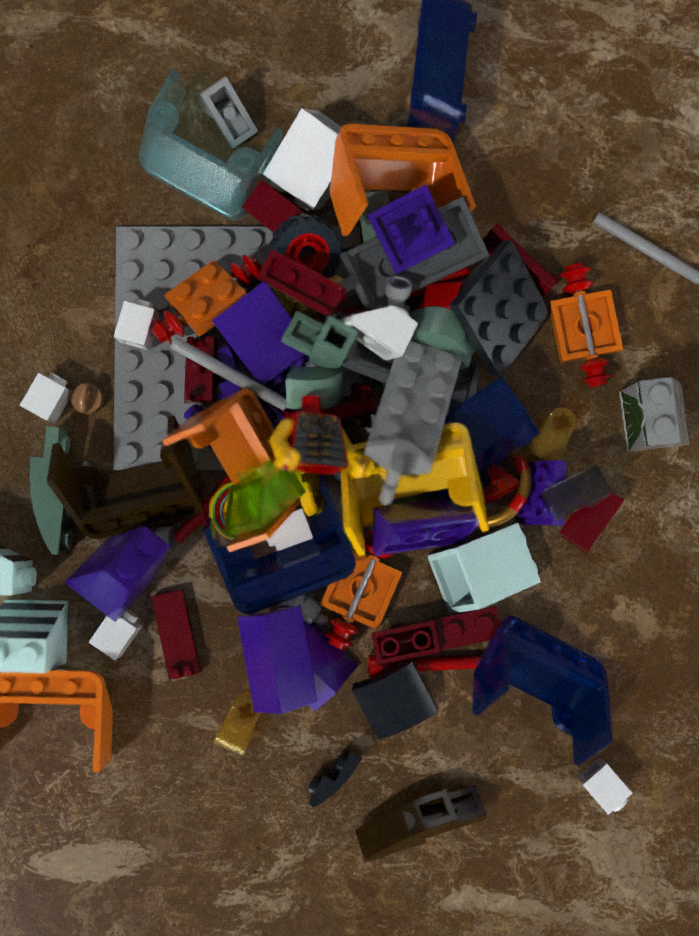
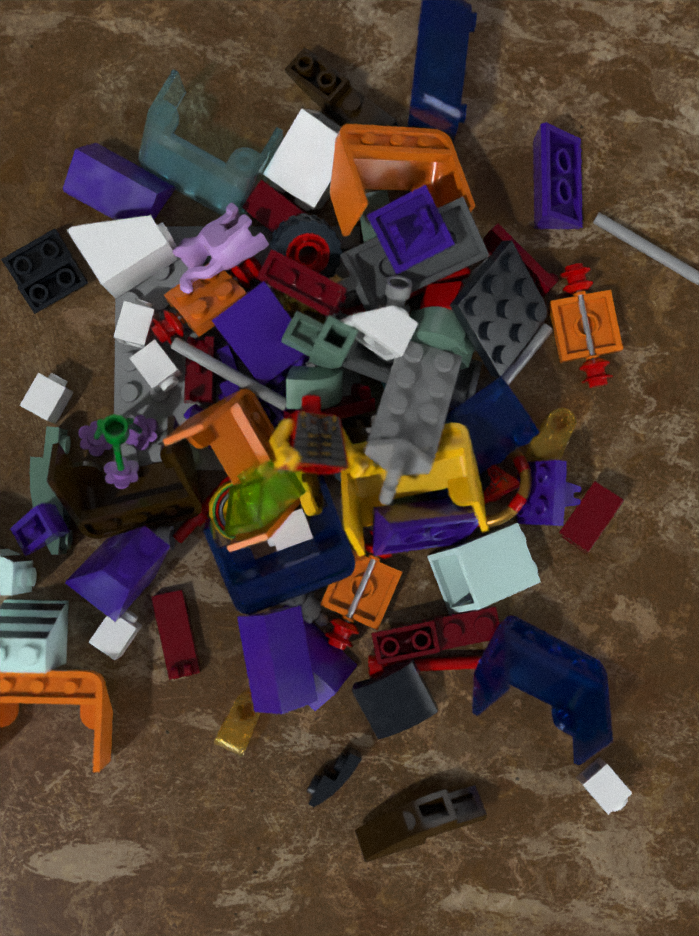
(39, 528): none -> dark purple slope
(44, 270): none -> black slope
(87, 398): medium nougat tile -> none
(113, 432): none -> medium lavender plant
(114, 184): none -> dark purple slope
(125, 251): none -> white slope
(156, 367): none -> white brick
(225, 241): none -> lavender animal
(228, 112): light grey slope -> none
(334, 92): none -> dark brown slope
(527, 353): none -> light grey bar
(557, 179): none -> dark purple slope
(577, 492): clear smoke bracket -> none
(654, 415): light grey slope -> none

